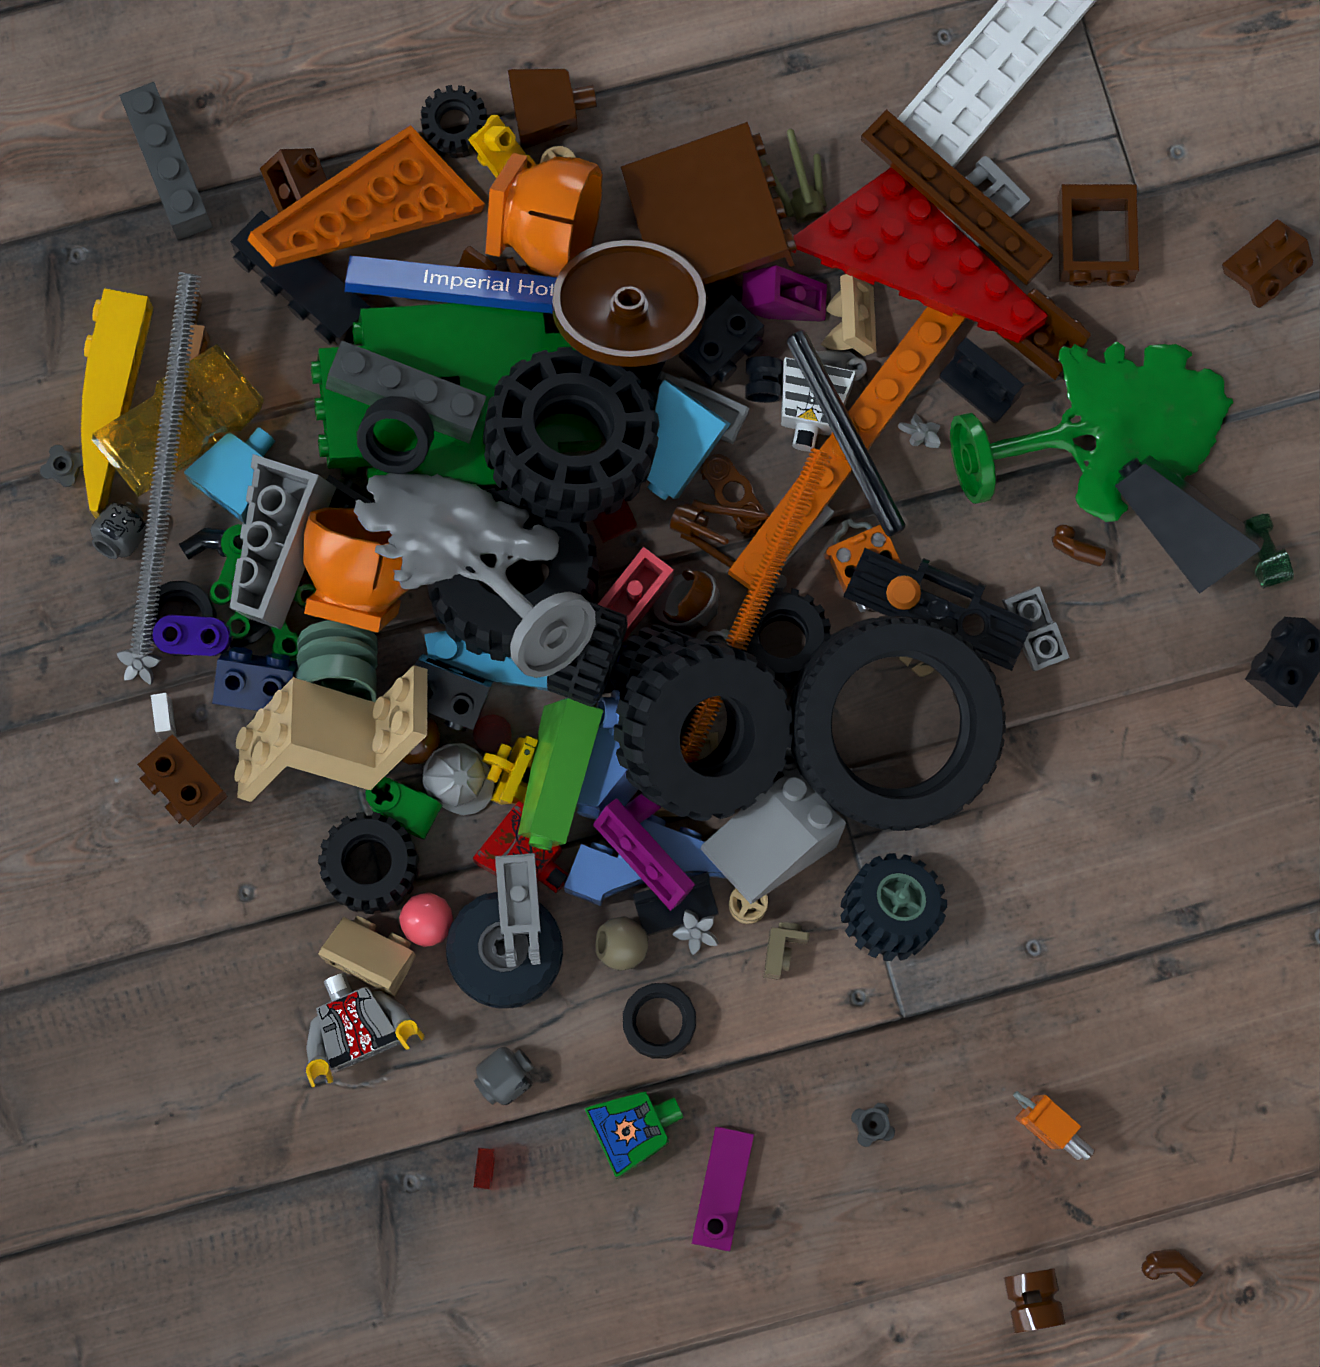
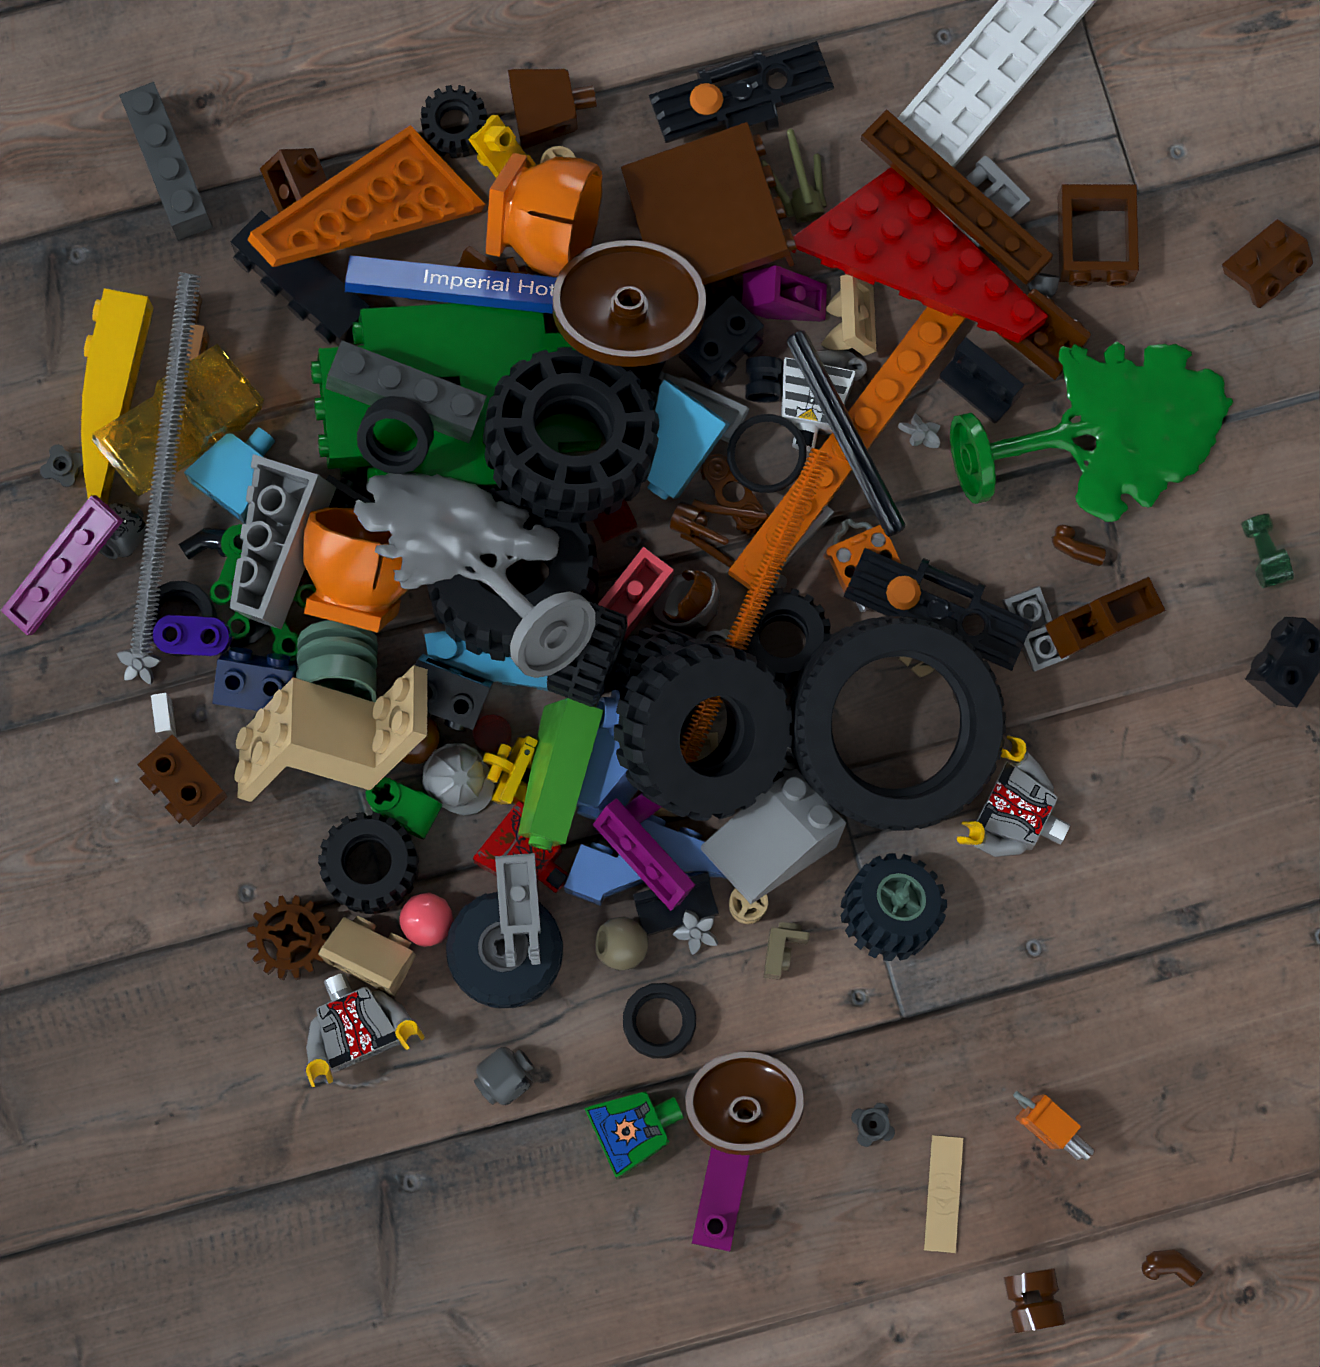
(61, 565): none -> magenta tile
(292, 920): none -> reddish brown gear
(484, 1169): clear red tile -> none
(703, 106): none -> black piece
(740, 1087): none -> reddish brown dish
(758, 419): none -> black tyre
(943, 1194): none -> tan piece
(1016, 808): none -> torso
(1045, 283): none -> dark grey hinge
(1104, 617): none -> reddish brown slope
(1188, 525): black slope -> none

